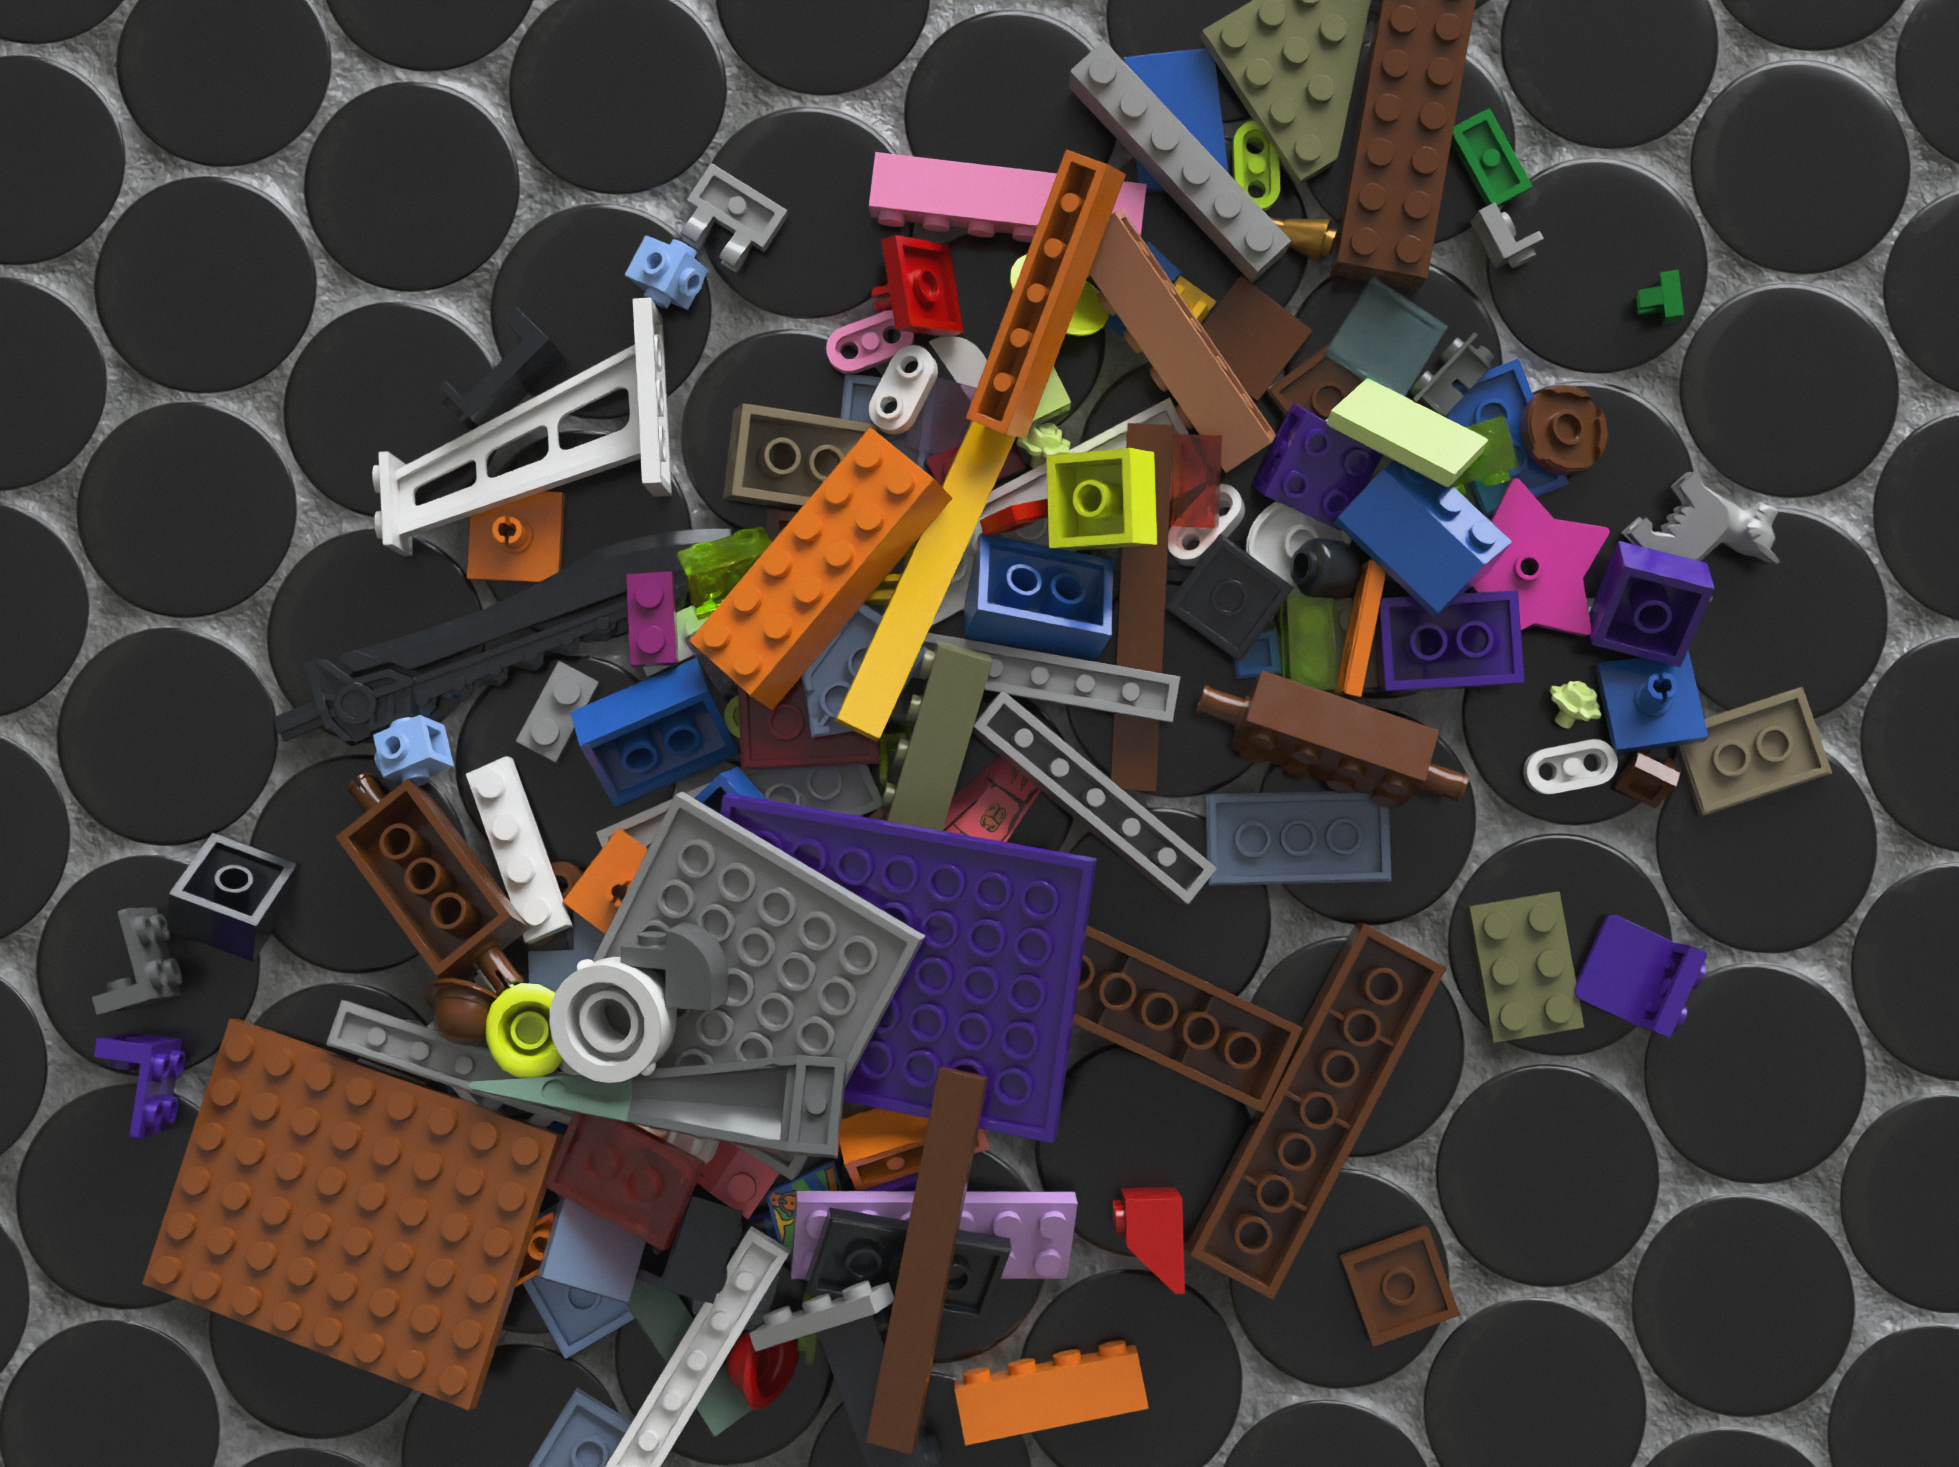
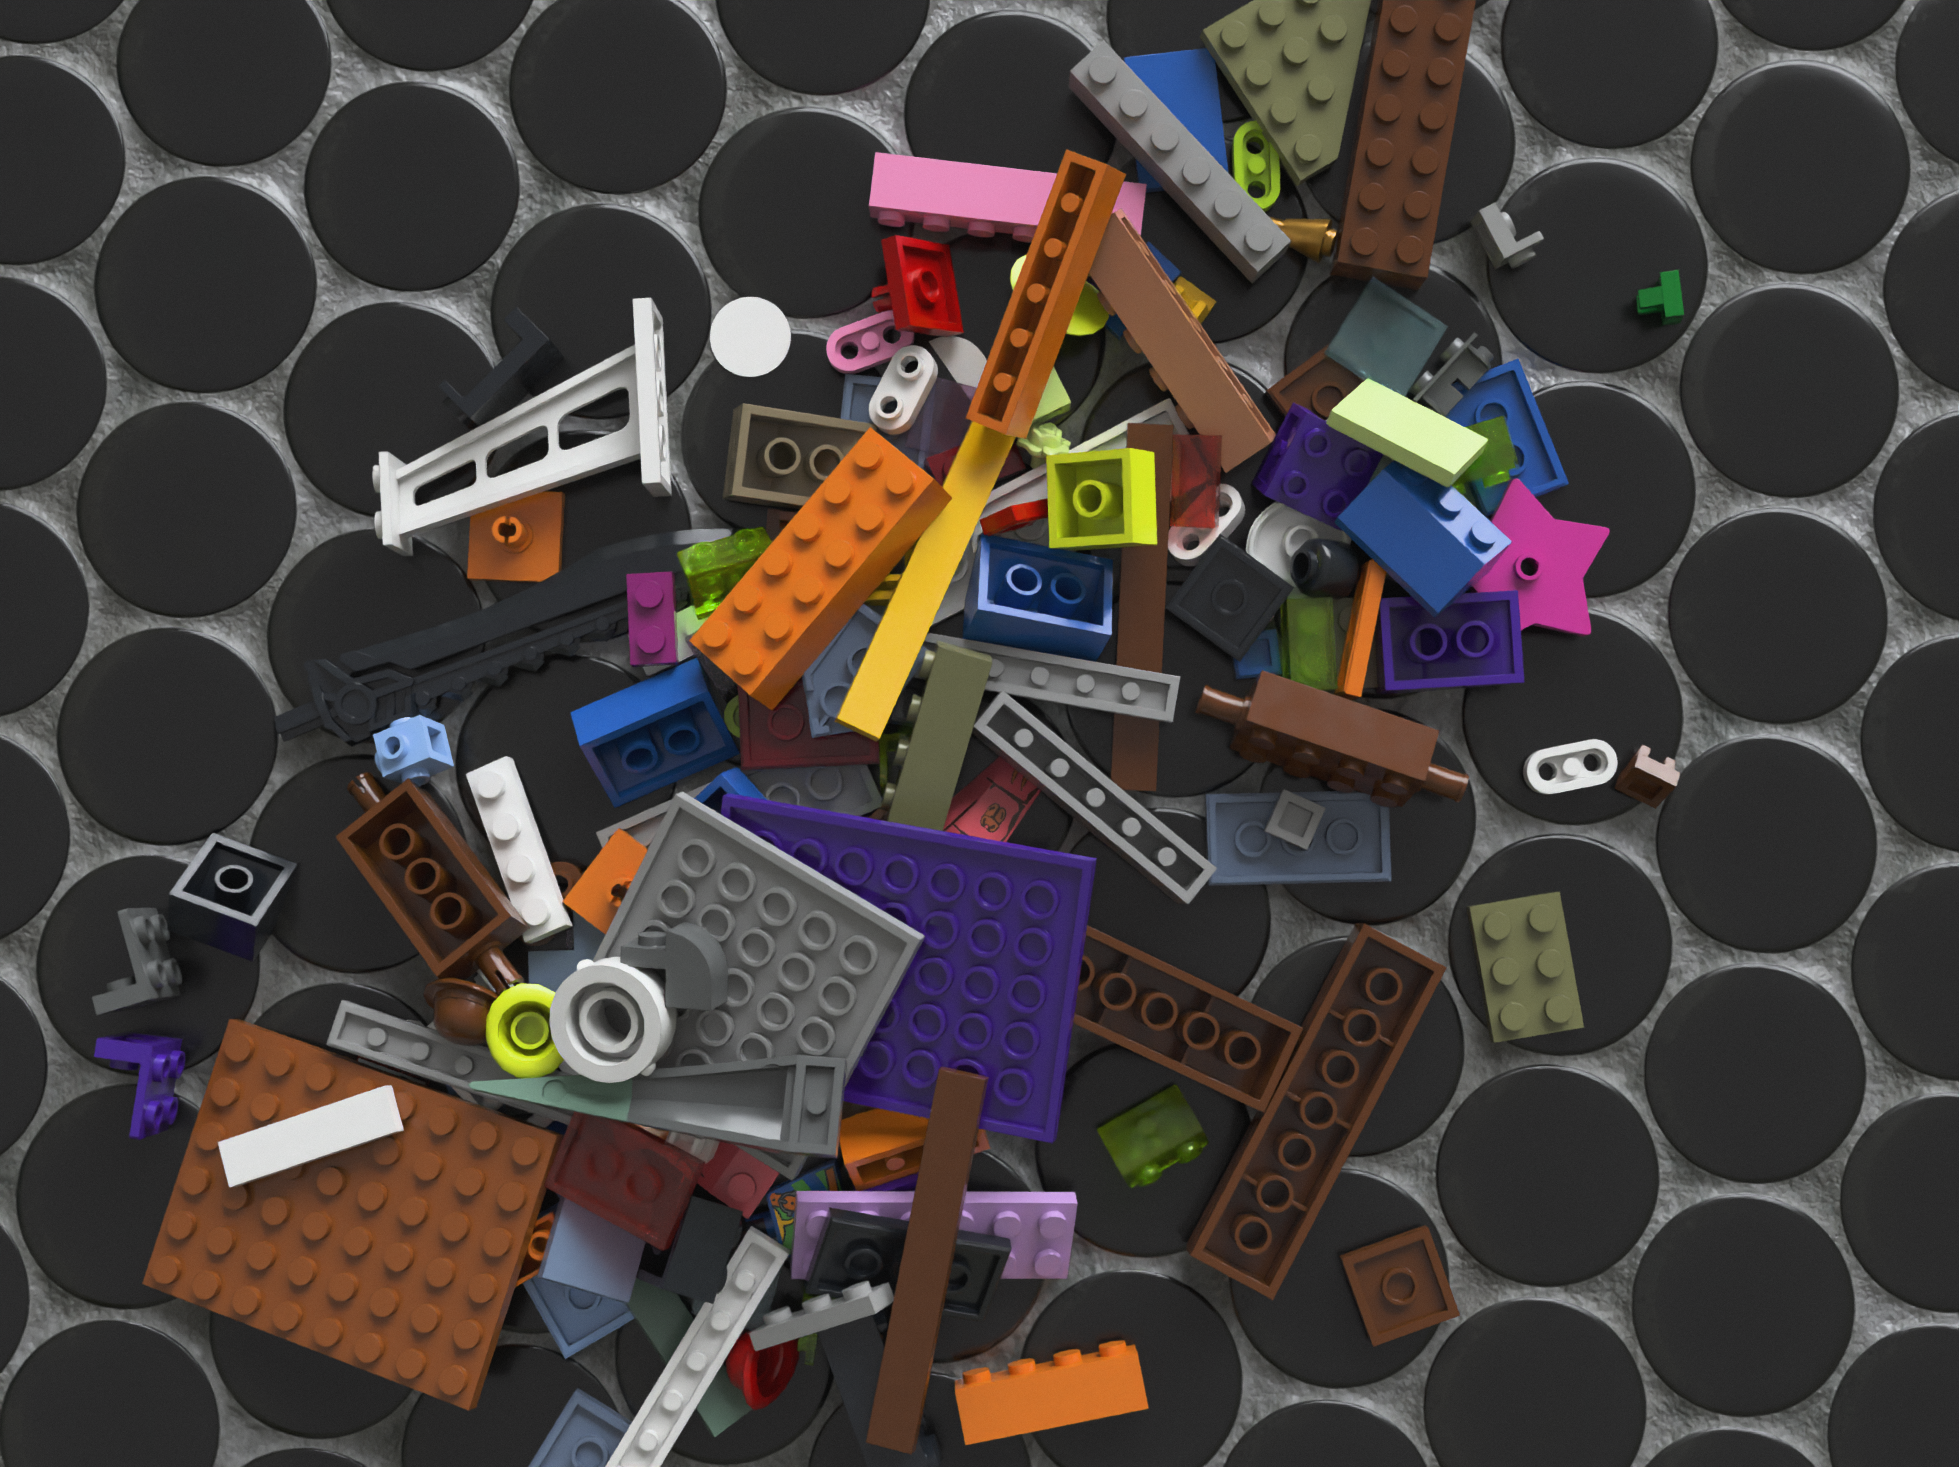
(310, 1136): none -> white tile
(550, 721): light grey plate -> none
(667, 272): light blue brick -> none
(736, 208): light grey plate -> none
(750, 336): none -> white sticker
(1153, 1230): red slope -> none
(1154, 1137): none -> clear neon green bracket
(1254, 336): reddish brown tile -> none
(1294, 819): none -> light grey tile
(1490, 159): green plate -> none
(1563, 430): reddish brown tile -> none
(1575, 702): yellowish green plant -> none
(1640, 976): dark purple bracket -> none
(1650, 603): dark purple brick -> none
(1650, 704): blue tile -> none
(1705, 522): light grey animal -> none
(1754, 752): dark tan tile -> none

